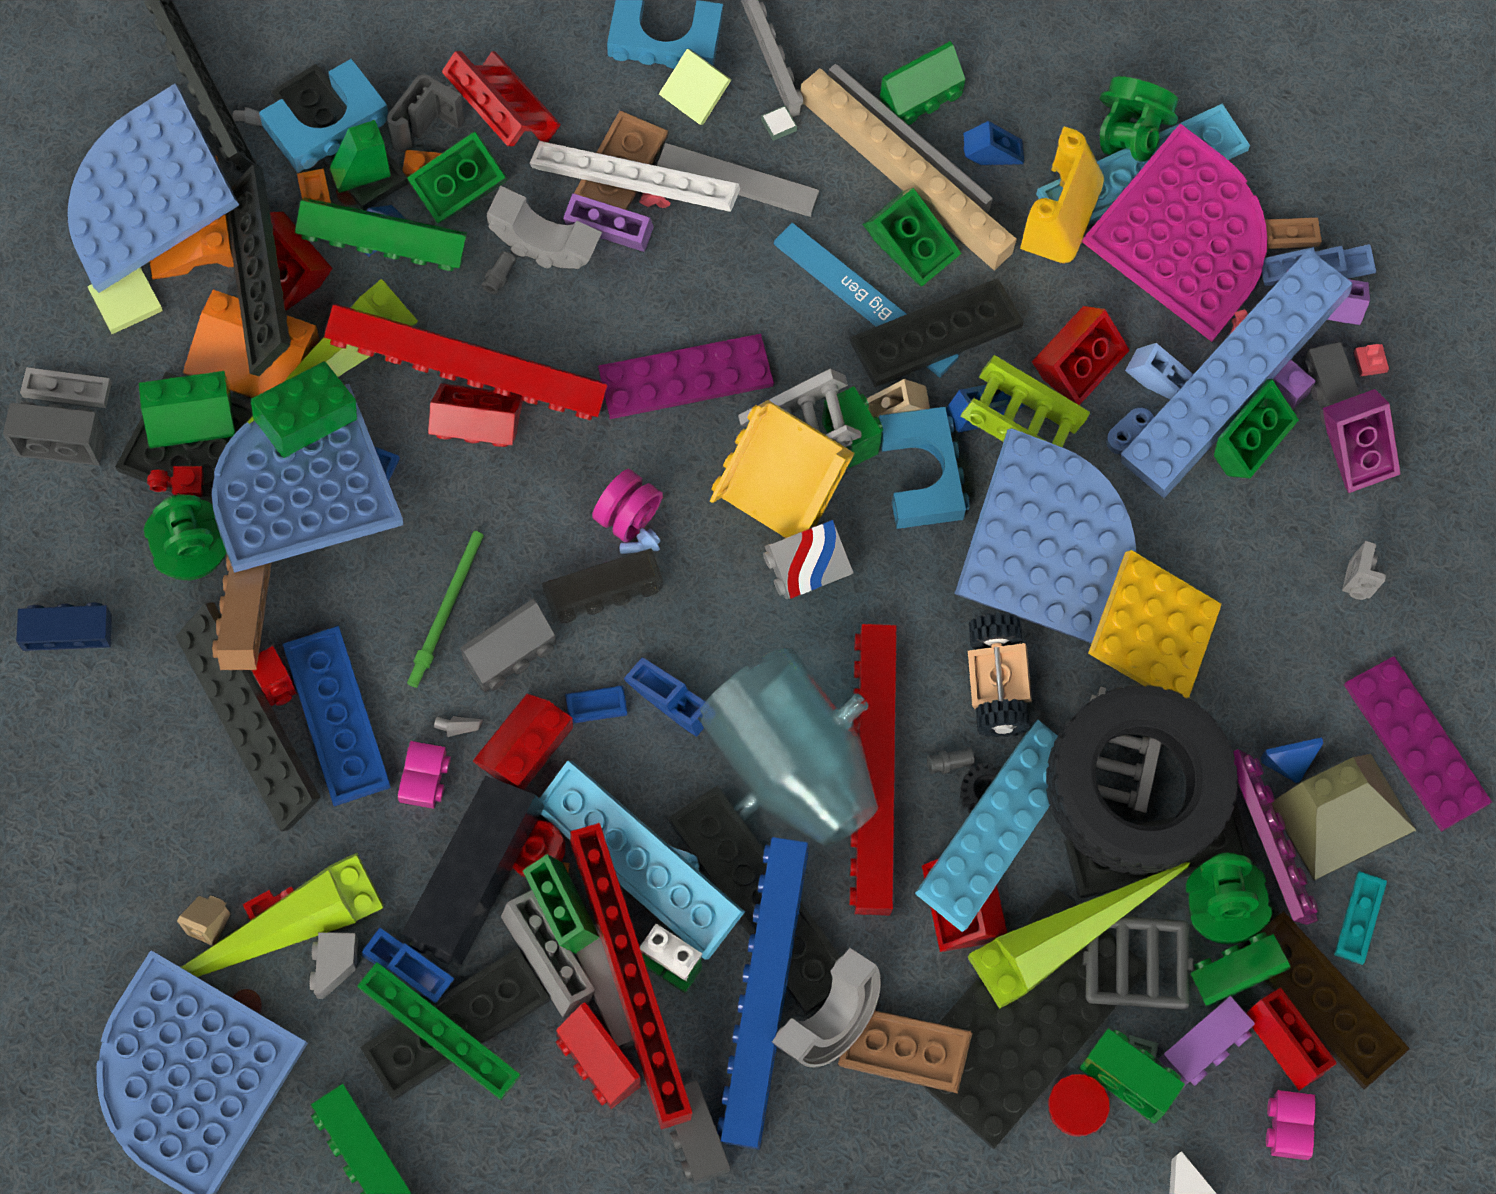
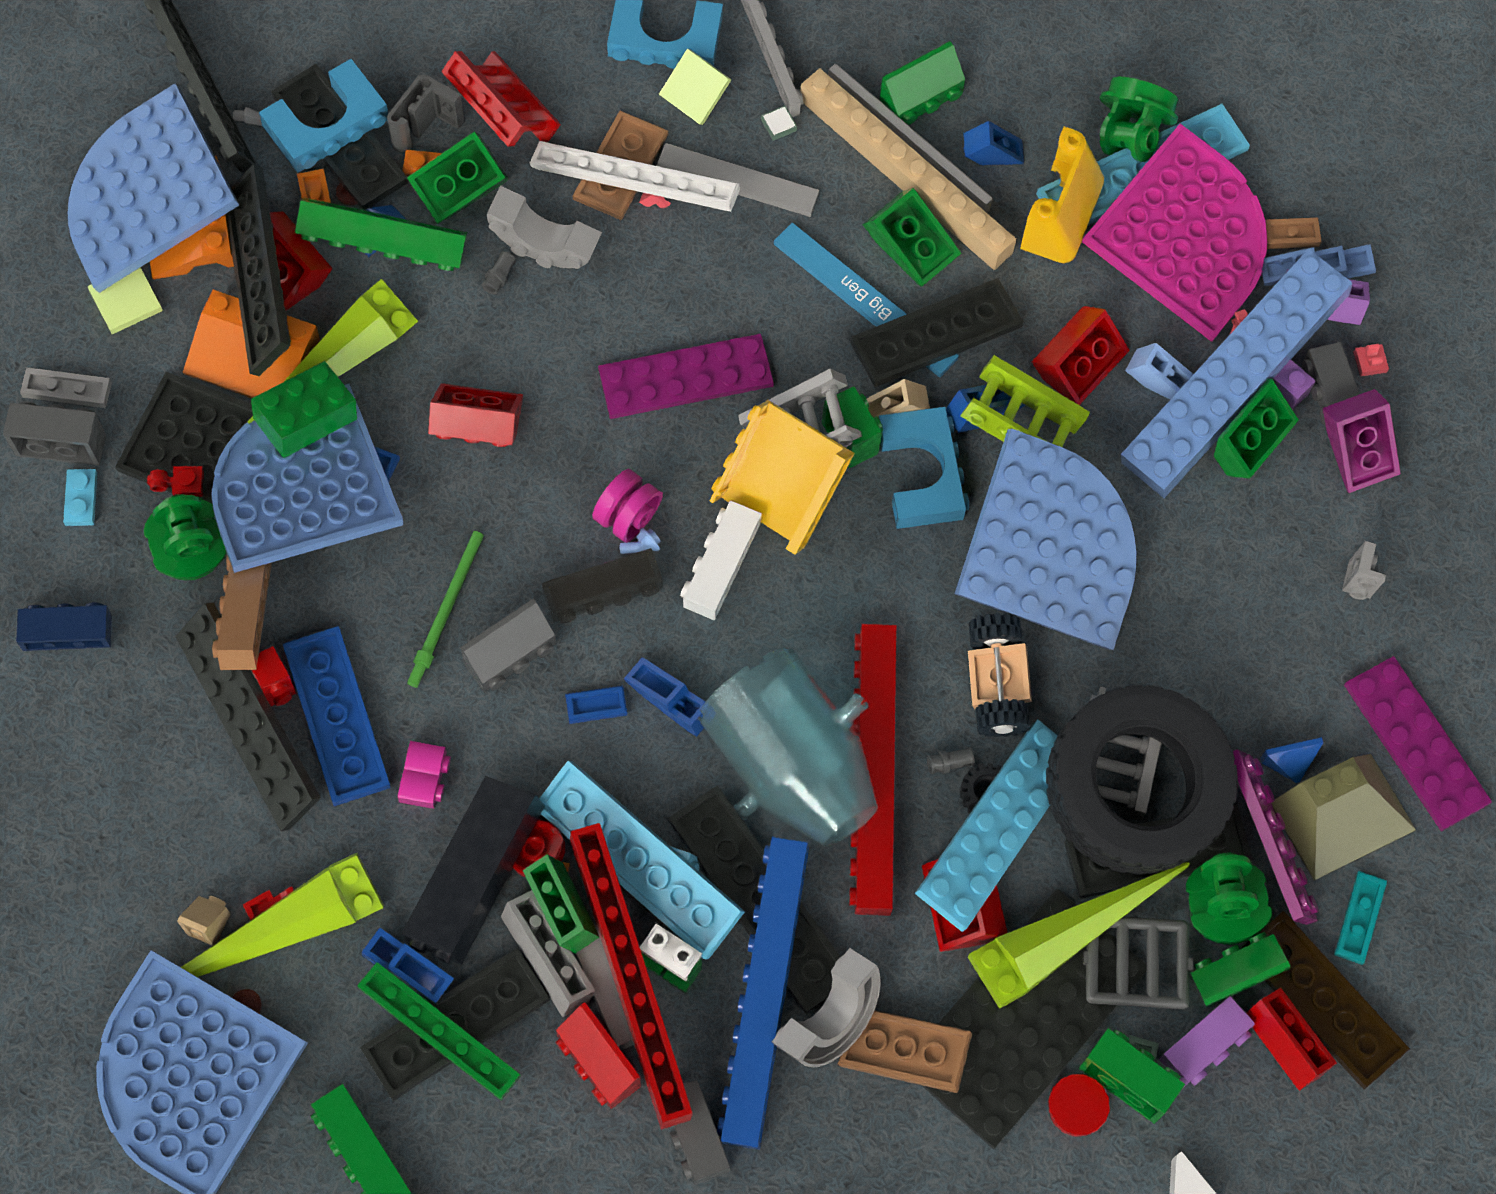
(80, 497): none -> medium azure plate
(187, 409): green slope -> none
(335, 961): light grey slope -> none
(360, 158): green slope -> none
(457, 725): light grey bar -> none
(465, 360): red brick -> none
(525, 741): red slope -> none
(614, 223): medium lavender brick -> none
(721, 560): none -> white brick
(807, 560): panel -> none
(1129, 428): medium blue plate -> none
(1154, 626): yellow plate -> none
(1291, 1125): dark pink brick -> none

